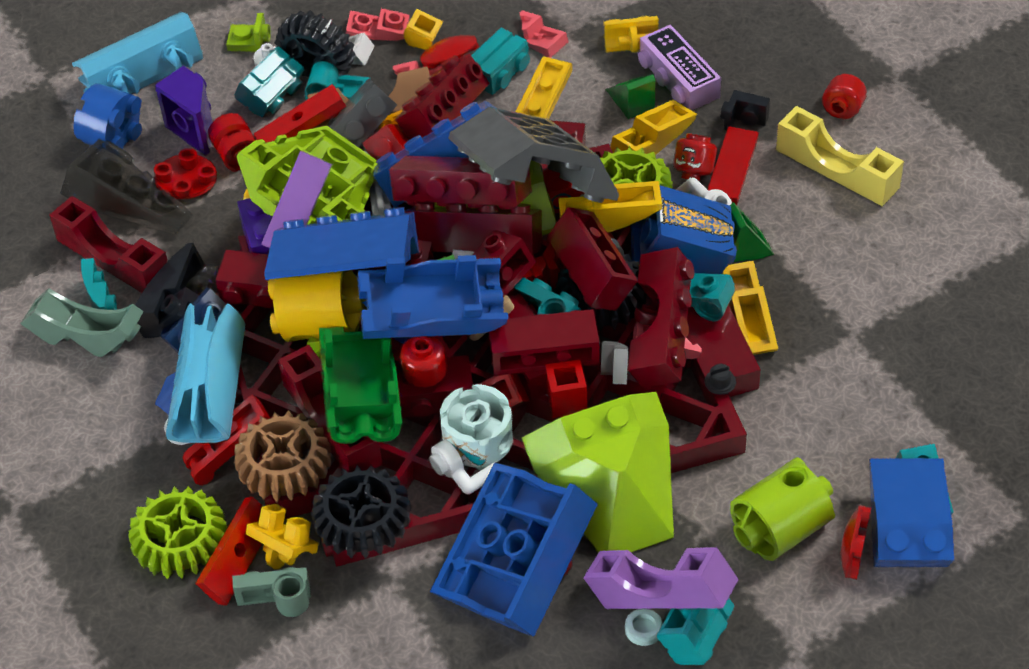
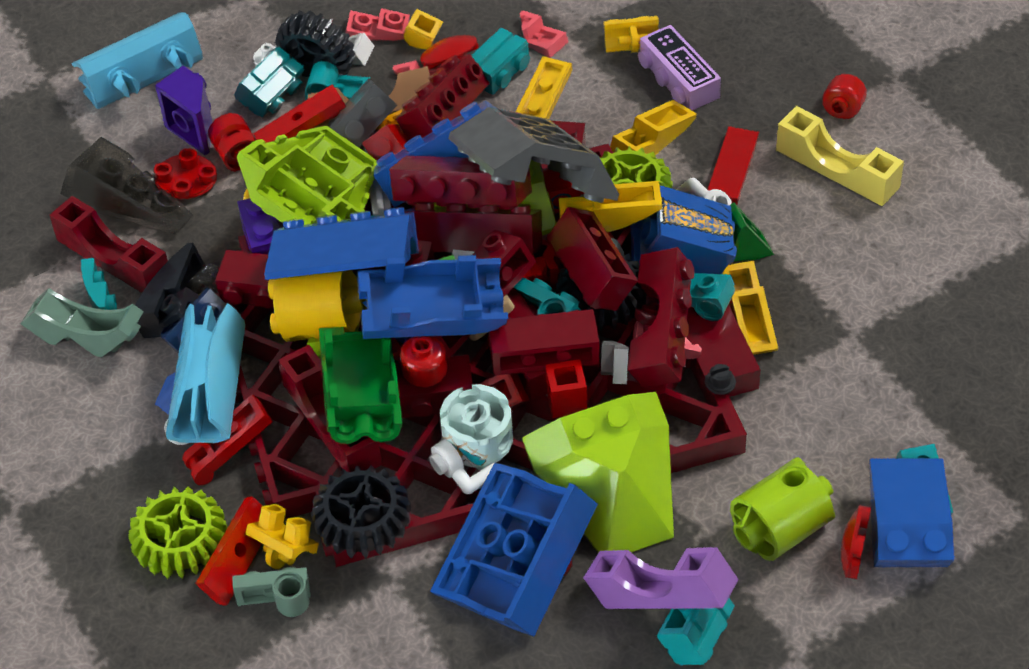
(108, 116): blue brick -> none
(249, 37): lime bracket -> none
(281, 467): medium nougat gear -> none
(299, 193): medium lavender tile -> none
(634, 95): green slope -> none
(643, 627): light aqua tile -> none
(694, 156): red head -> none
(746, 107): black bracket -> none

